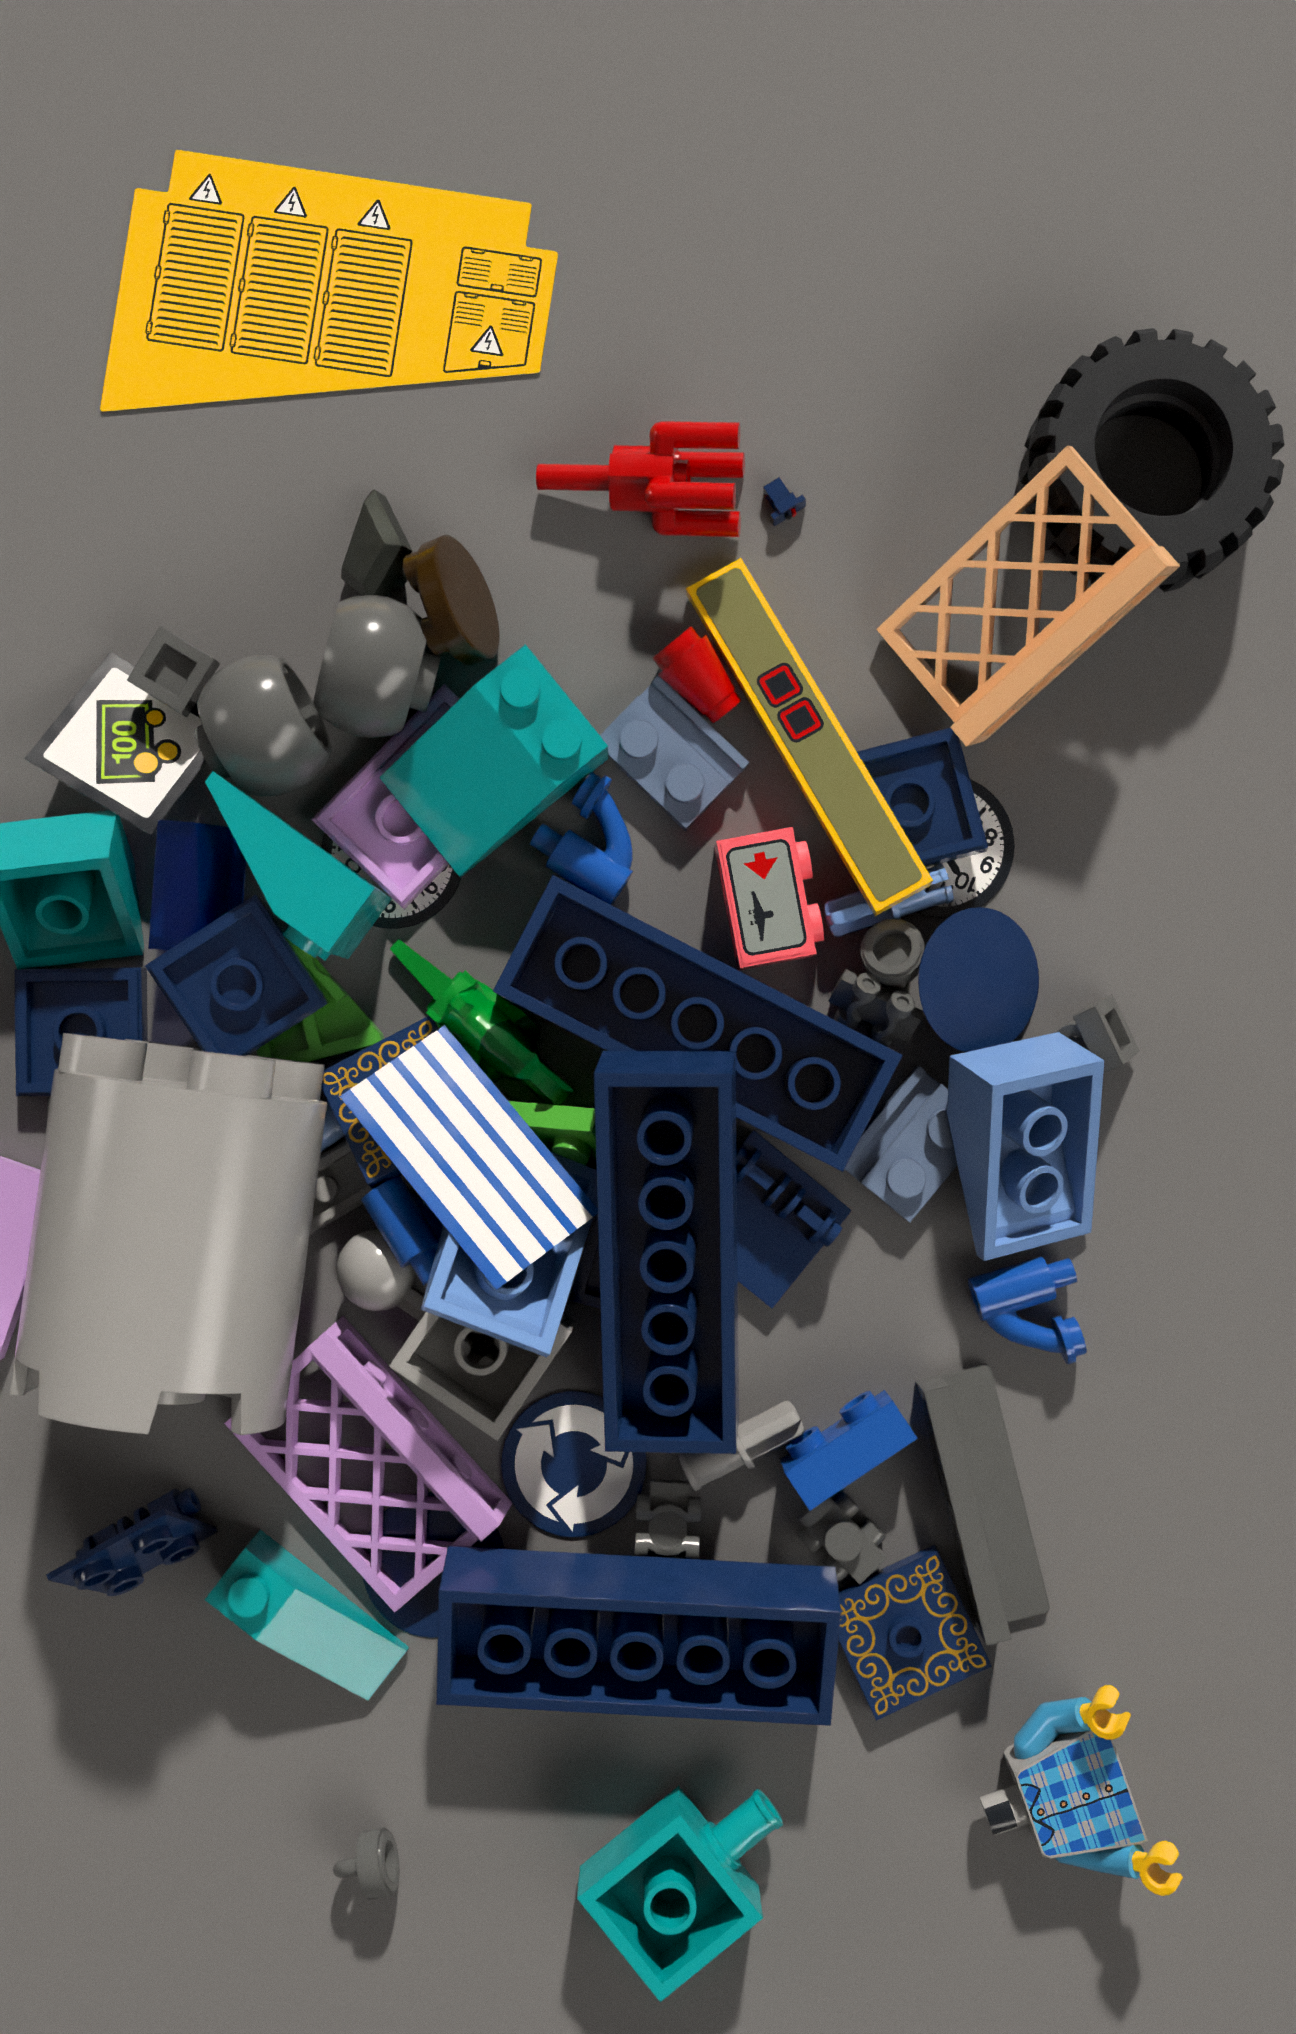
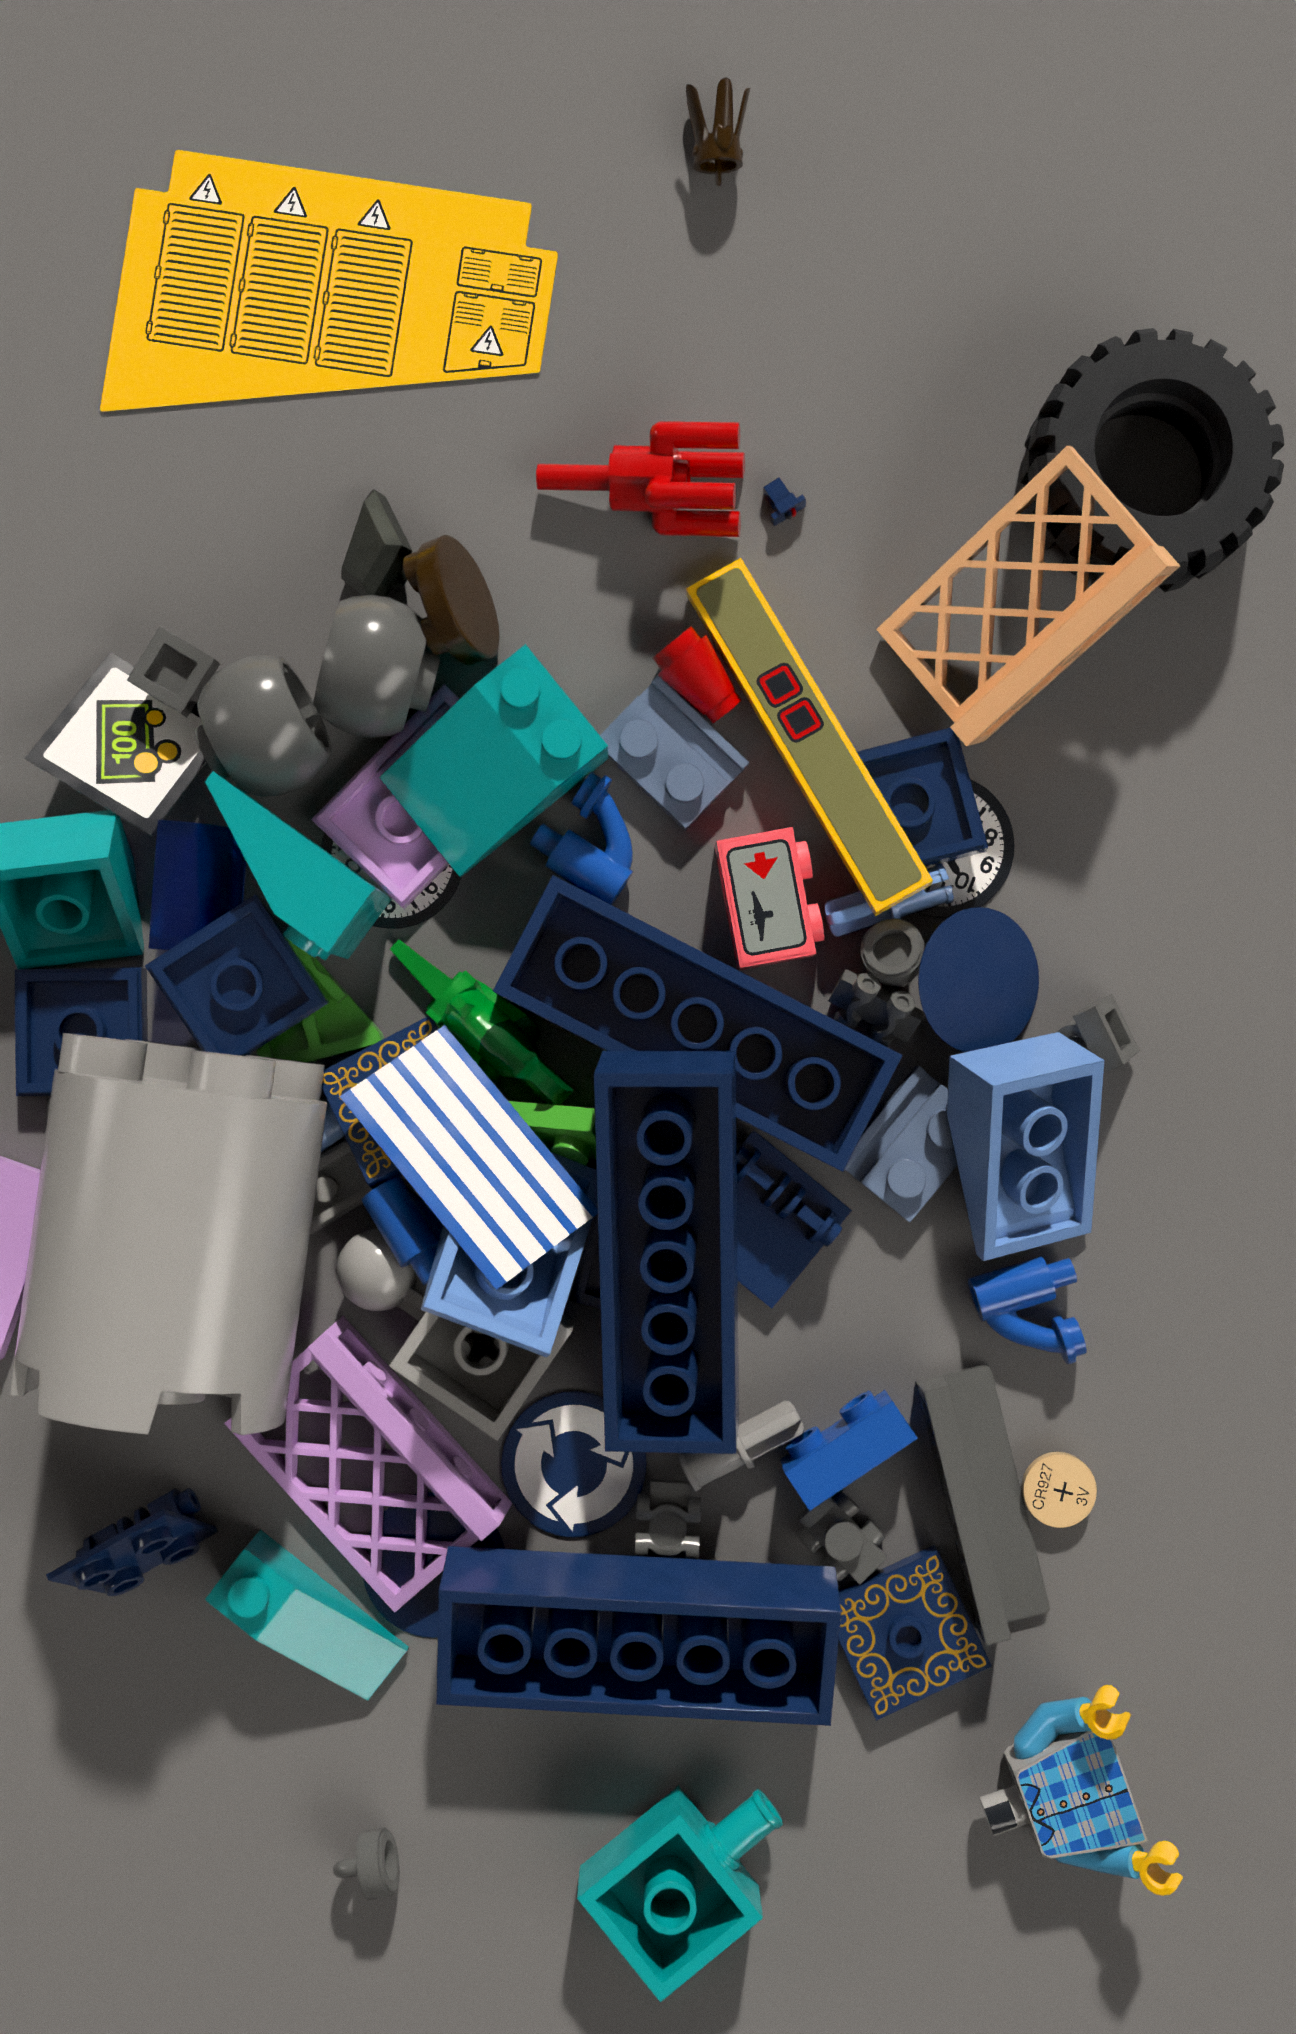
(719, 150): none -> dark brown piece
(1059, 1489): none -> tan piece

